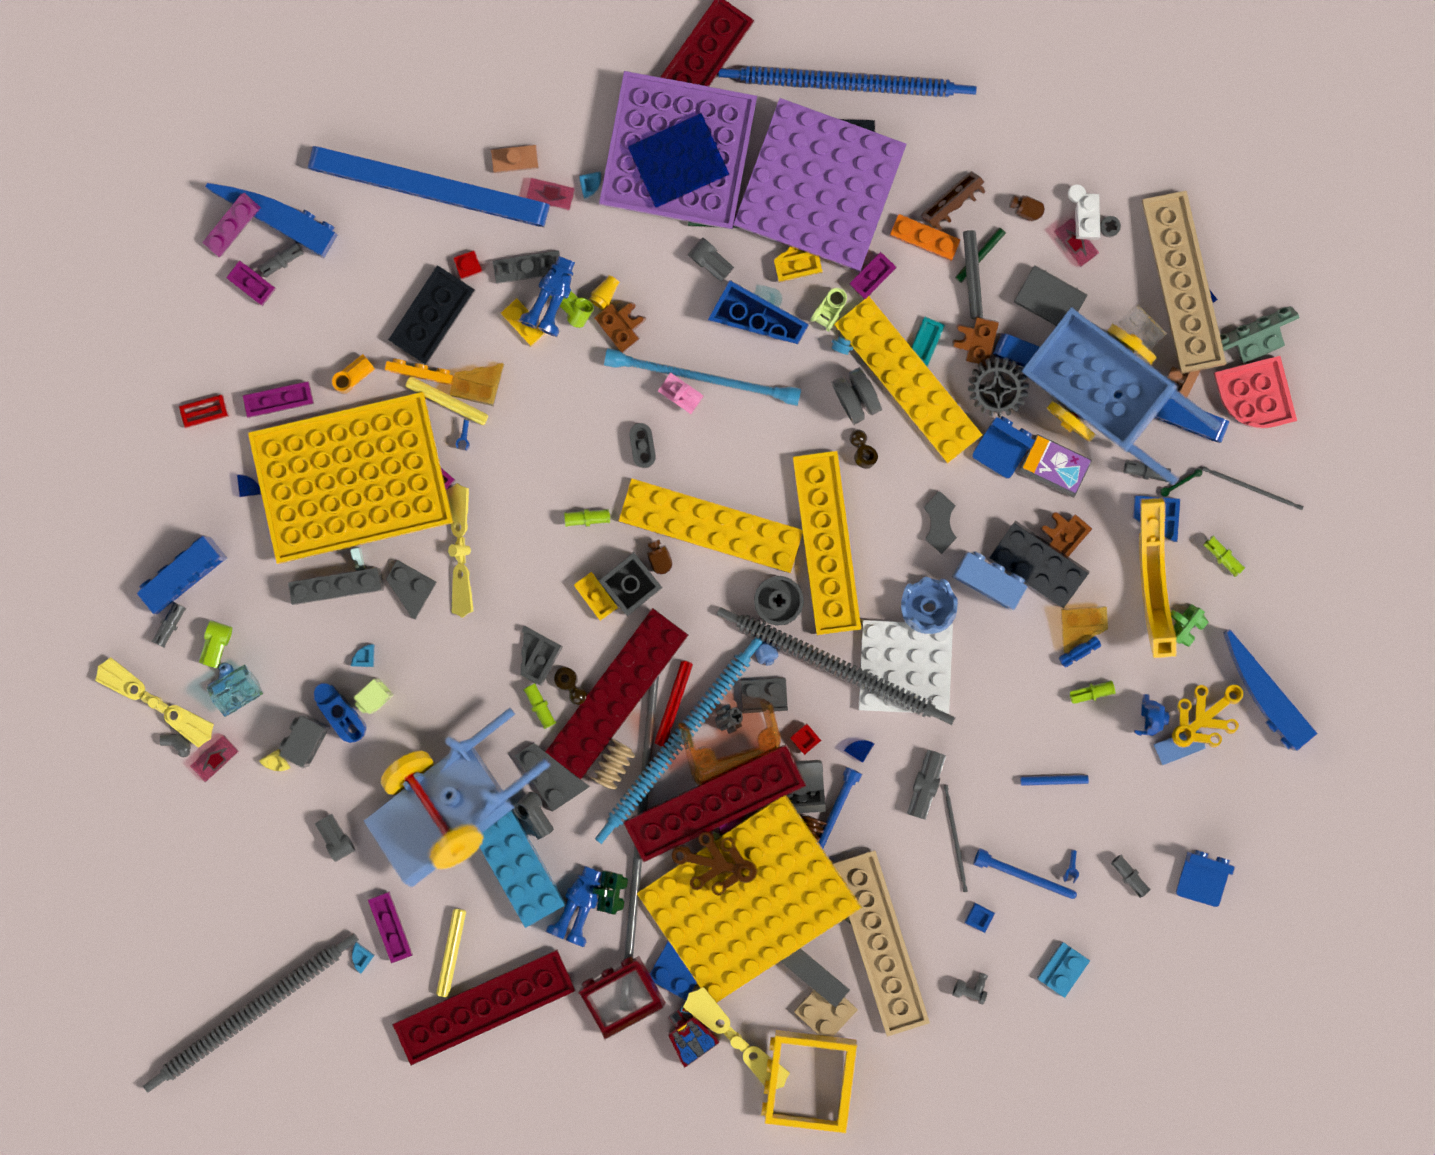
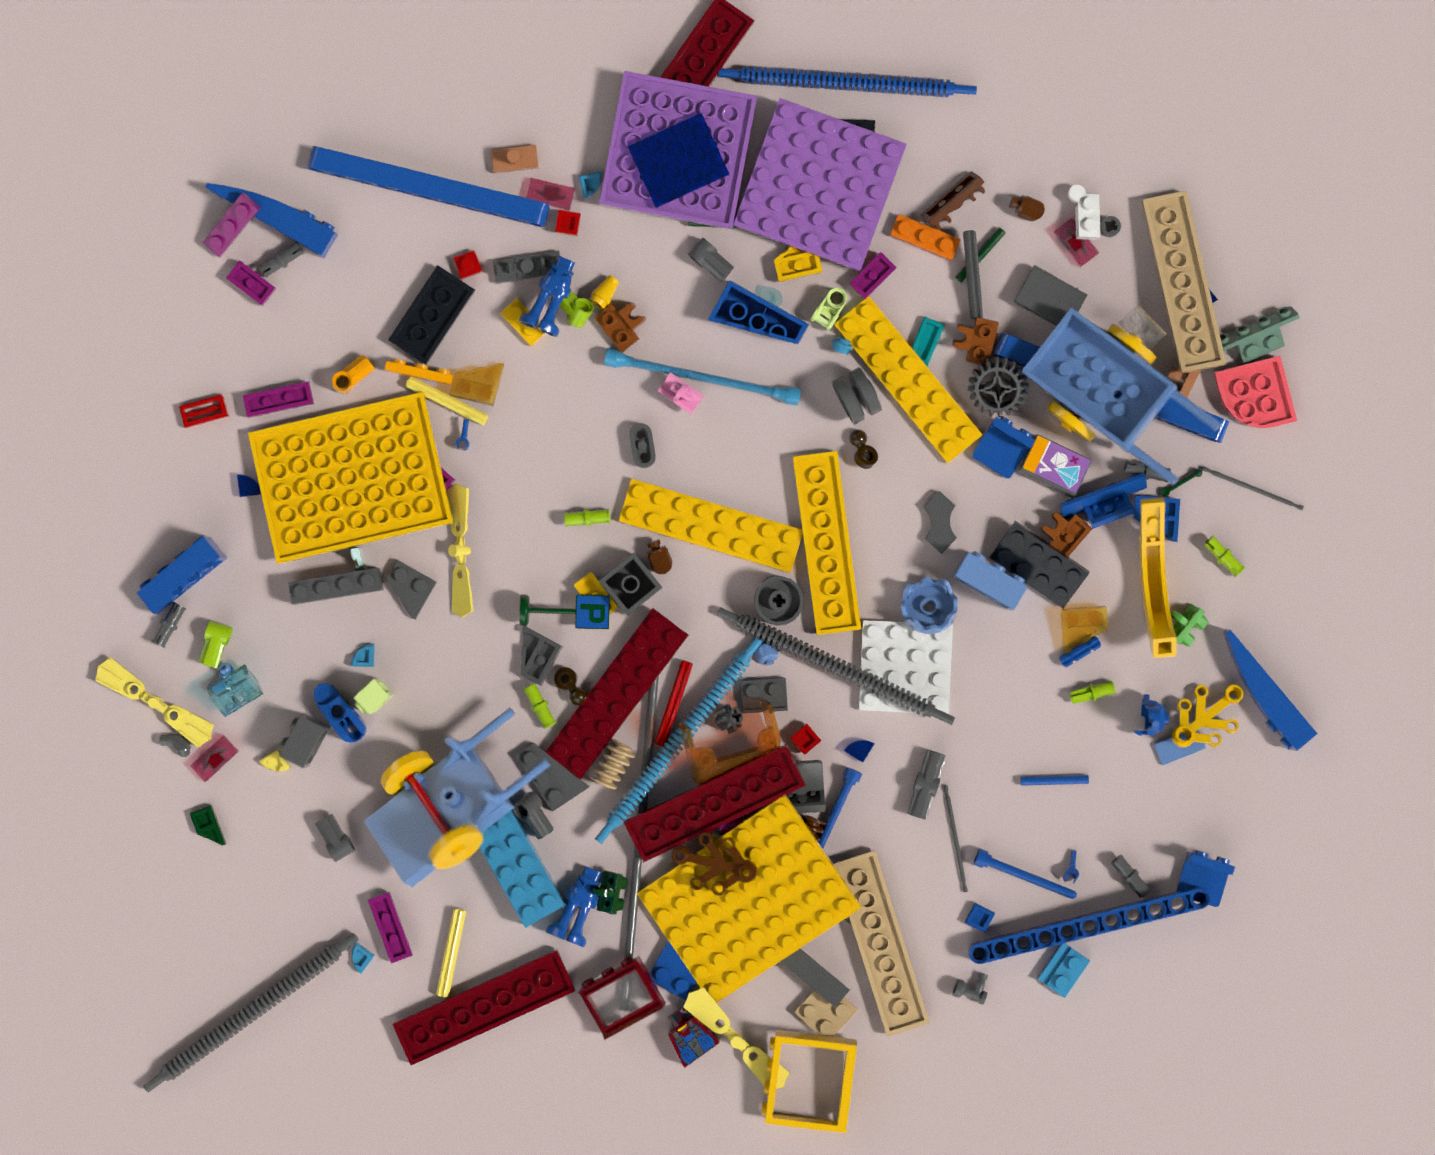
(207, 825): none -> dark green tile
(567, 223): none -> red plate
(590, 611): none -> piece
(1100, 926): none -> blue beam
(1106, 503): none -> blue bracket

